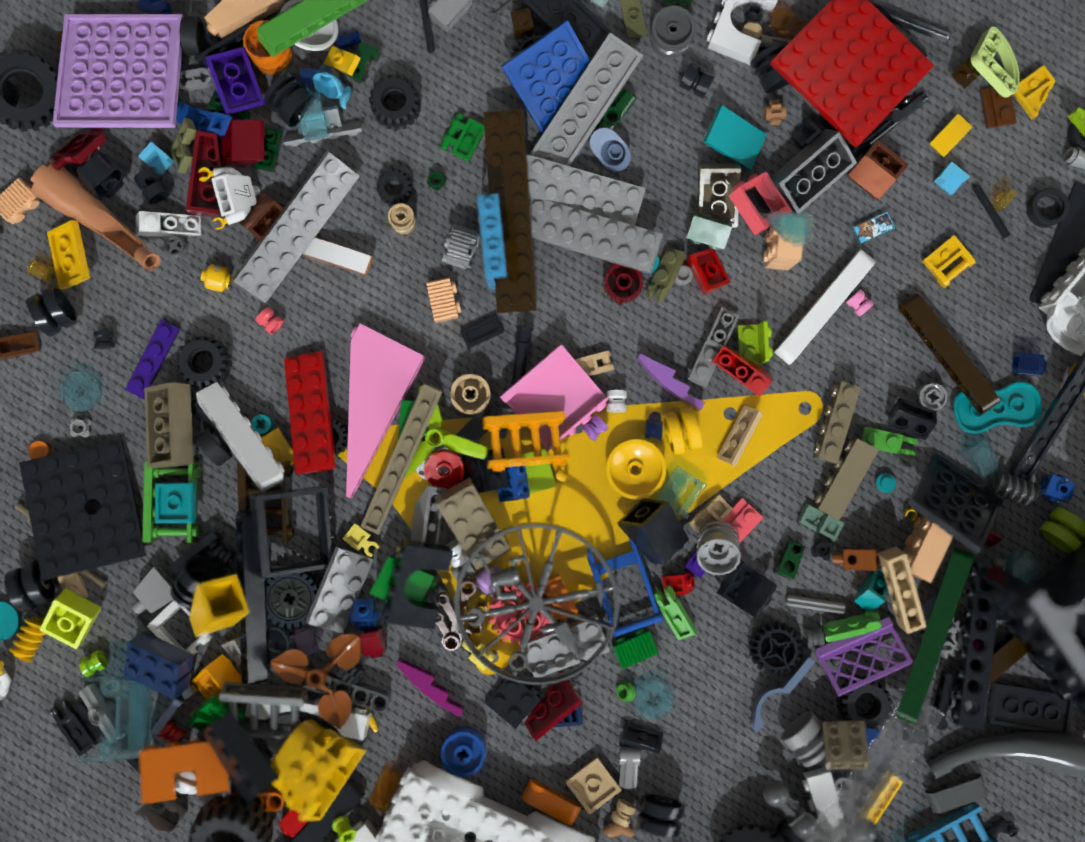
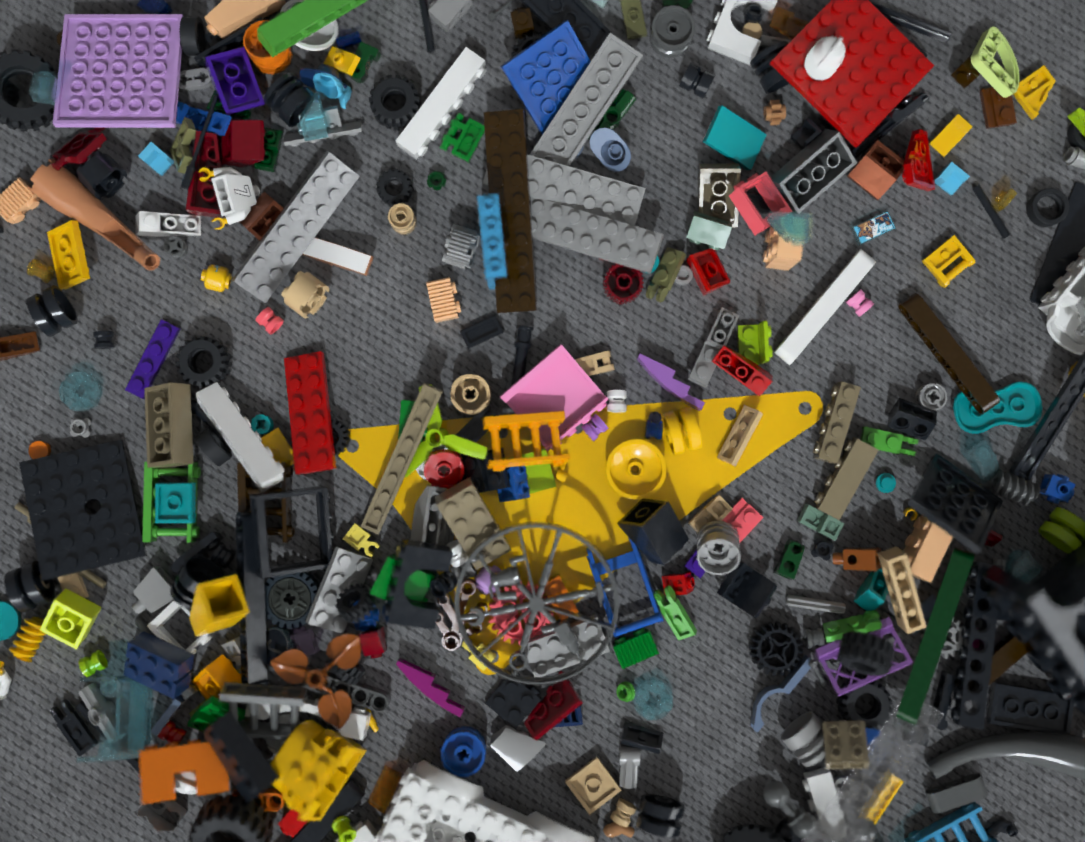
(43, 88): none -> clear light blue slope
(152, 185): black wheel -> none
(191, 167): none -> black piece
(305, 294): none -> tan brick
(349, 597): none -> black tyre
(378, 382): bright pink slope -> none
(441, 103): none -> white brick
(443, 584): none -> black wheel
(515, 746): none -> light grey slope
(551, 802): orange beam -> none
(675, 488): clear light blue plate -> none
(813, 664): none -> dark grey hinge
(825, 57): none -> white piece
(866, 653): none -> black tyre
(917, 162): none -> red plate
(1028, 364): clear blue brick -> none

